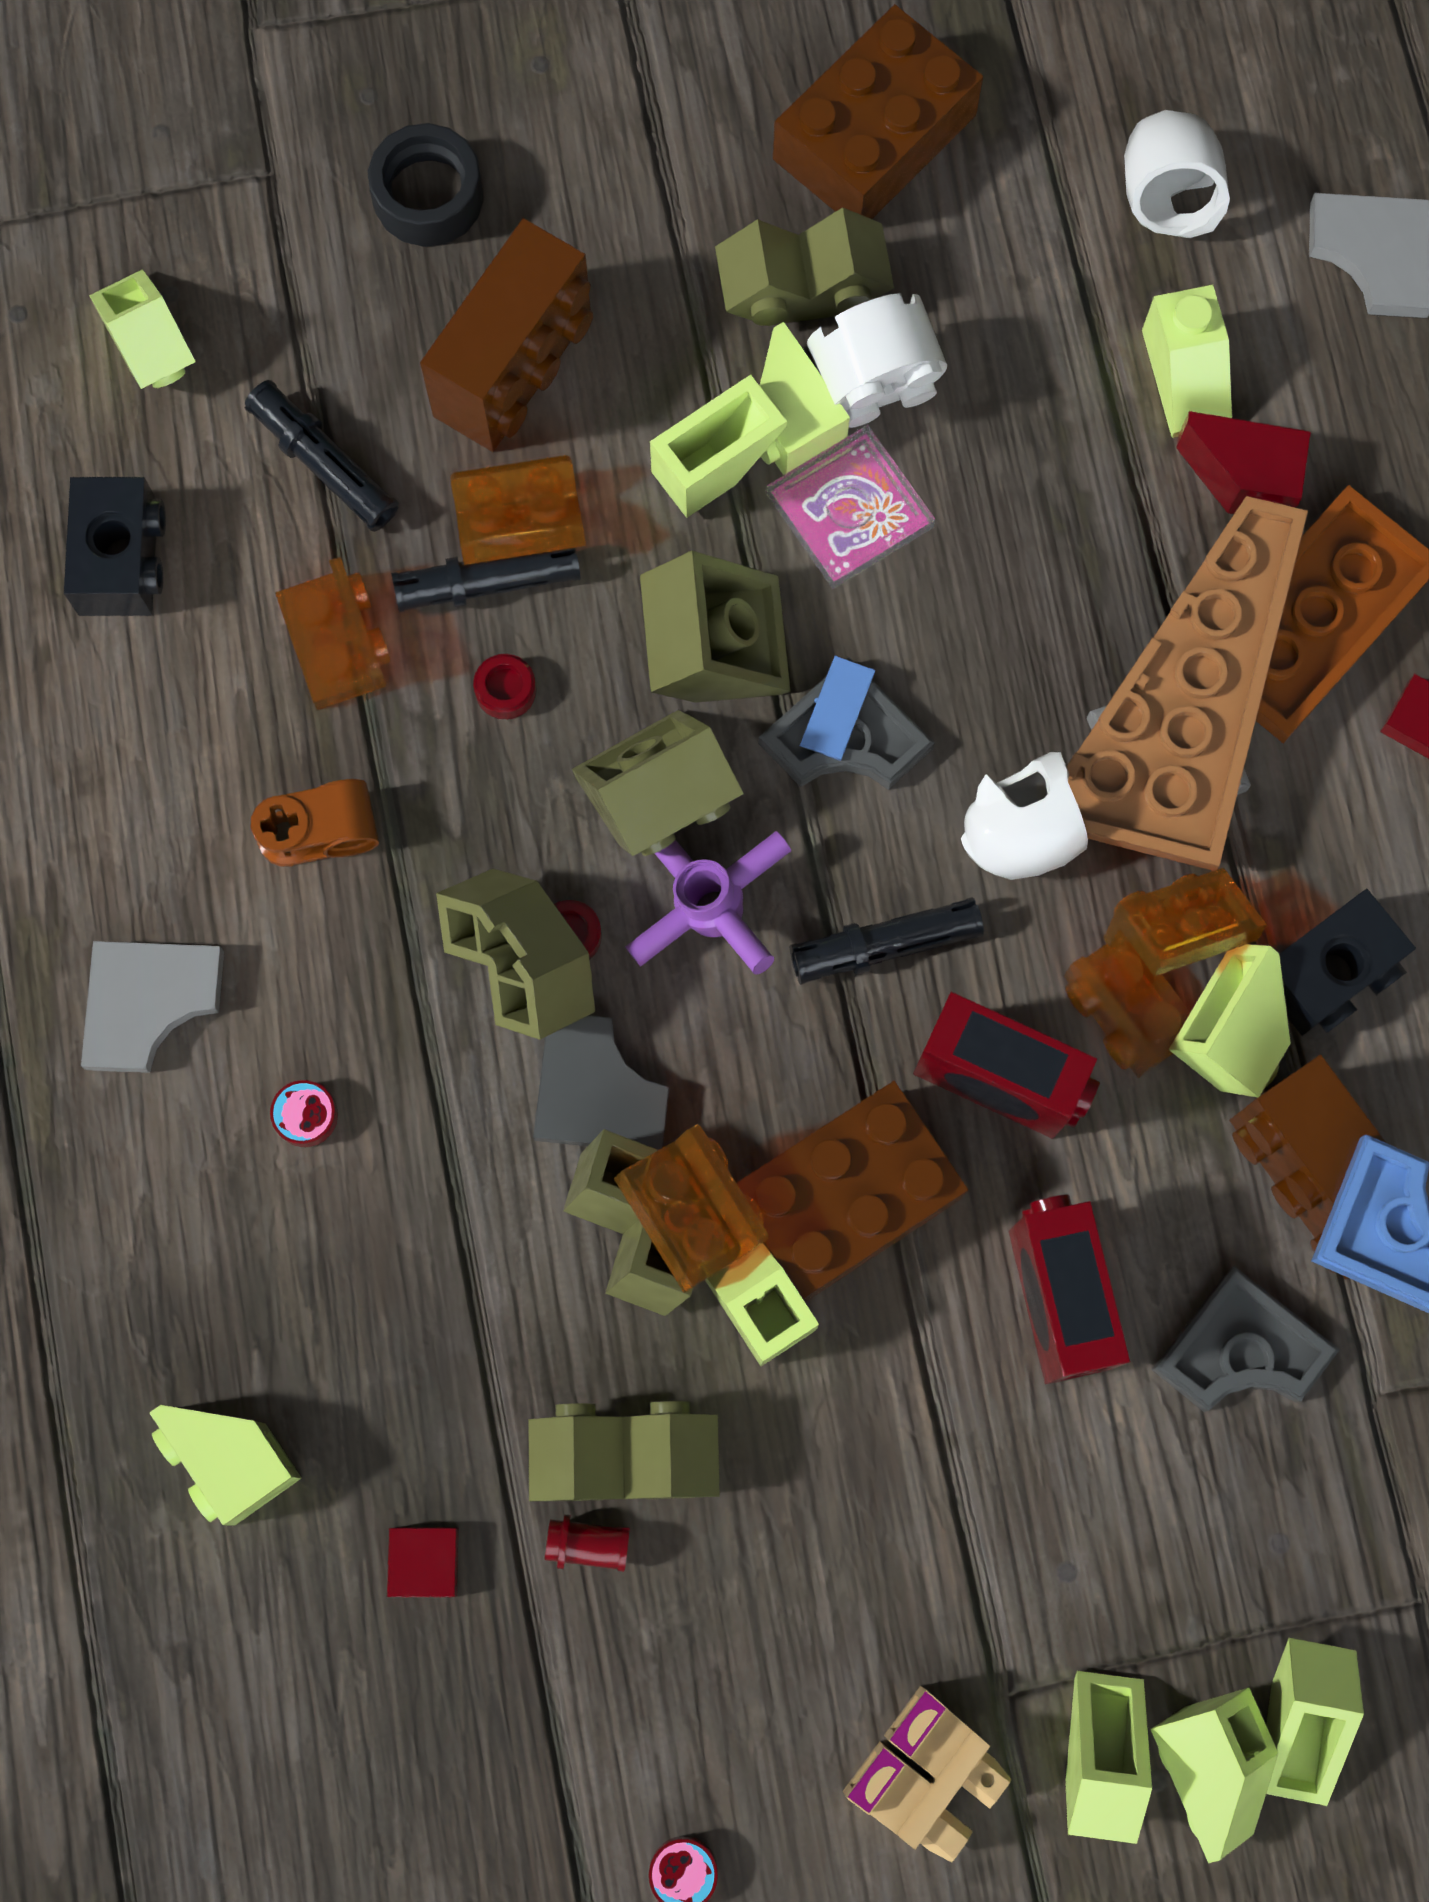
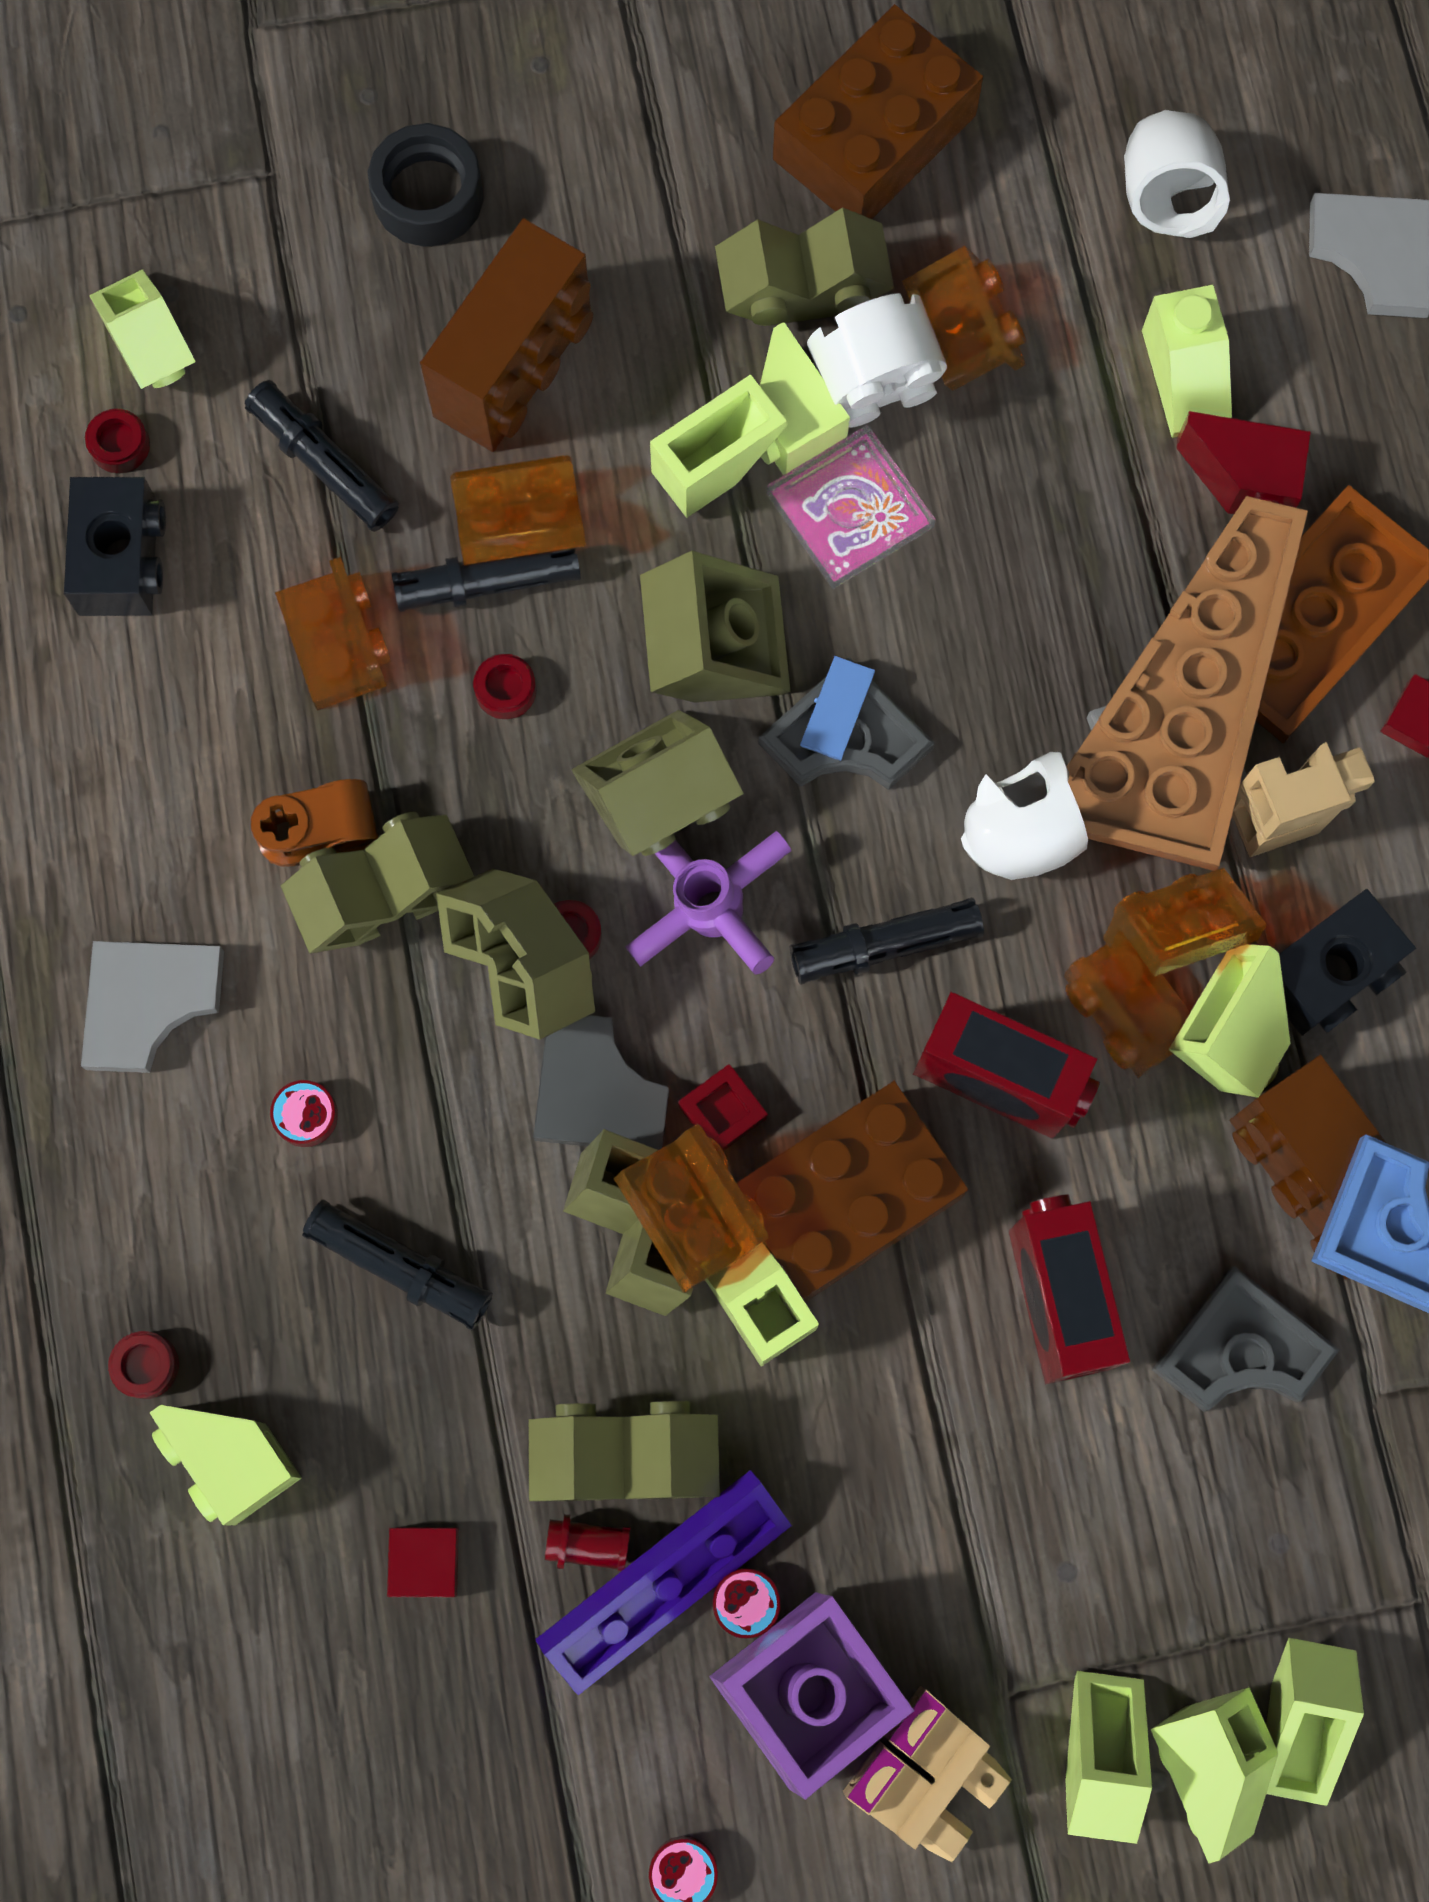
(117, 441): none -> dark red tile
(143, 1365): none -> dark red tile
(349, 894): none -> olive brick
(418, 1276): none -> black pin
(663, 1583): none -> dark purple plate
(723, 1107): none -> dark red tile
(746, 1603): none -> tile
(811, 1694): none -> medium lavender brick
(968, 316): none -> clear orange bracket
(1286, 808): none -> tan hips

